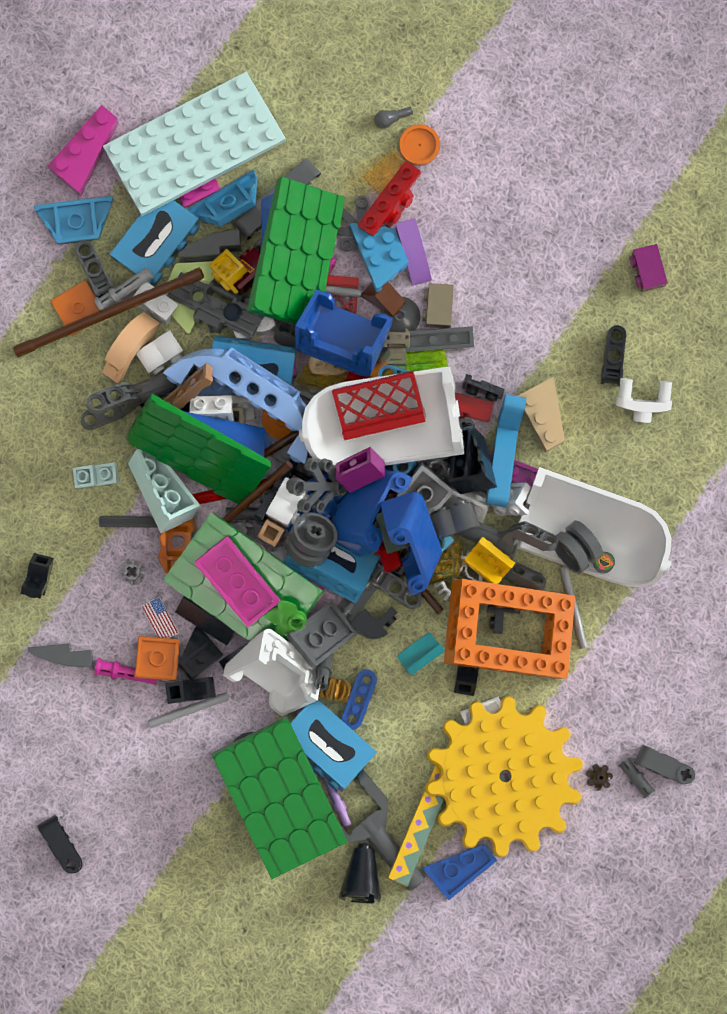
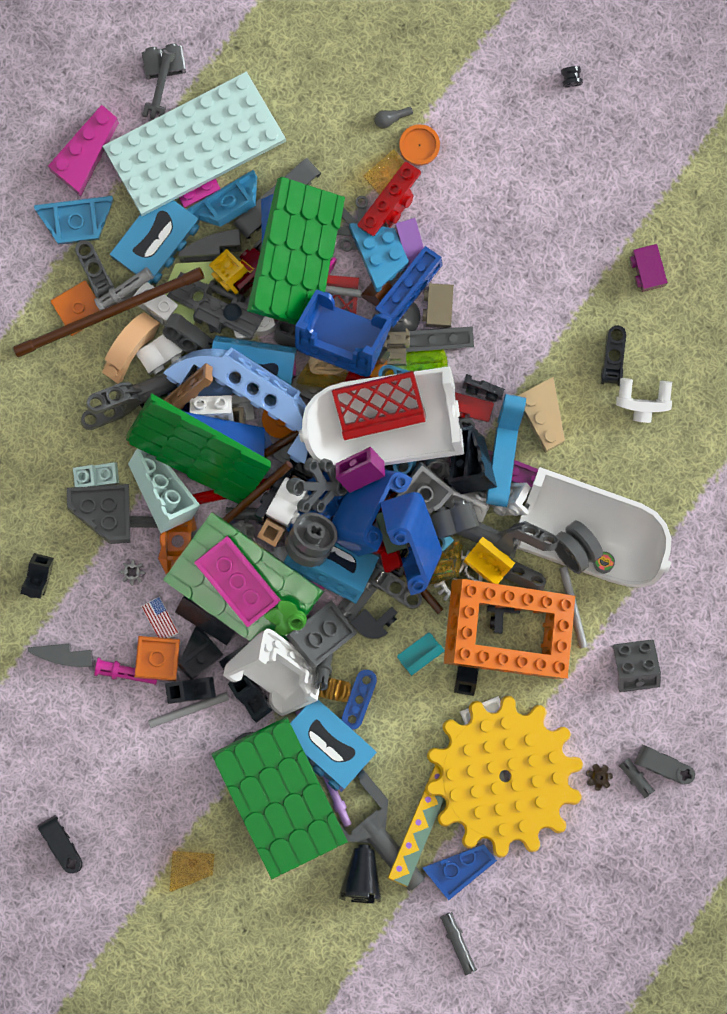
(103, 510): none -> dark grey plate
(152, 61): none -> dark grey brick
(155, 107): none -> dark grey hinge
(186, 334): none -> dark grey piece
(190, 868): none -> clear yellow wing
(252, 697): none -> black brick
(410, 285): none -> blue fence
(458, 943): none -> dark grey pin
(571, 76): none -> black wheel
(637, 665): none -> dark grey bracket

